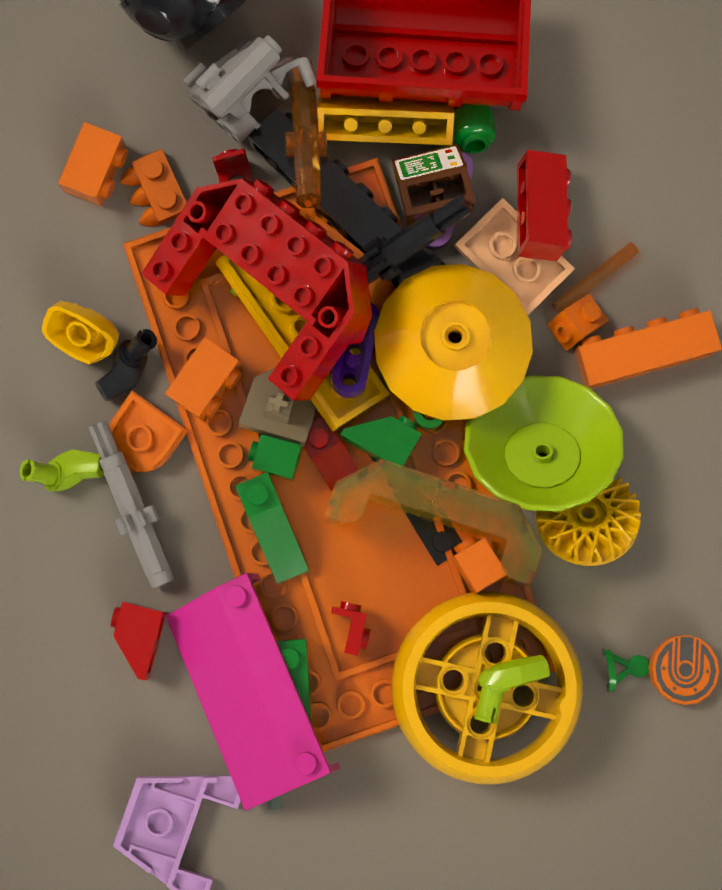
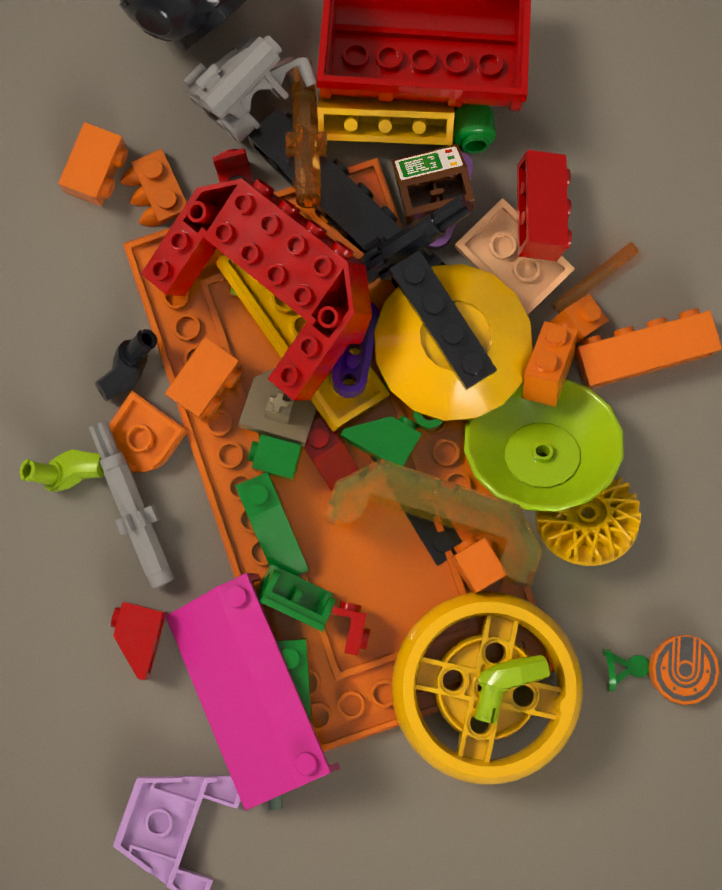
(80, 332): yellow piece -> none
(296, 597): none -> green hinge
(442, 320): none -> black plate
(549, 364): none -> orange brick

